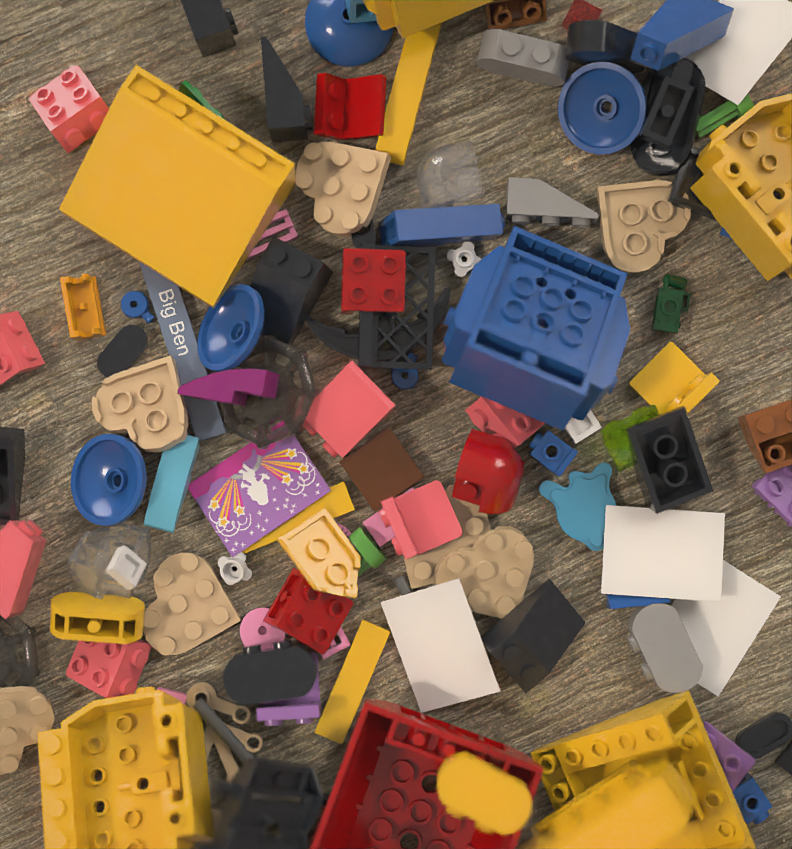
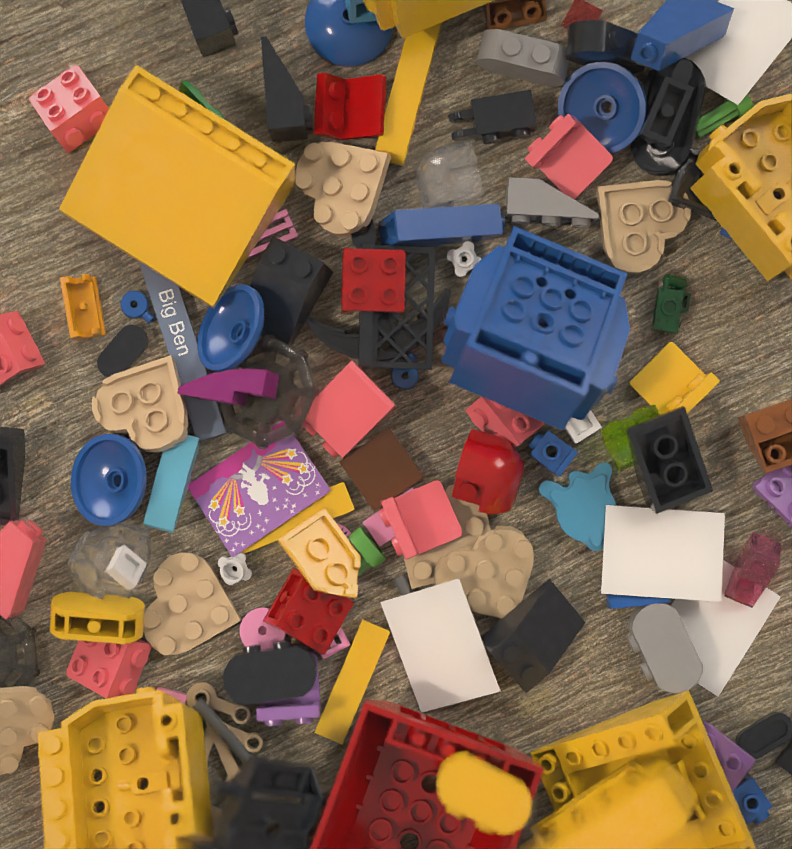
(497, 117): none -> black hinge
(569, 156): none -> coral bracket
(753, 569): none -> clear pink slope

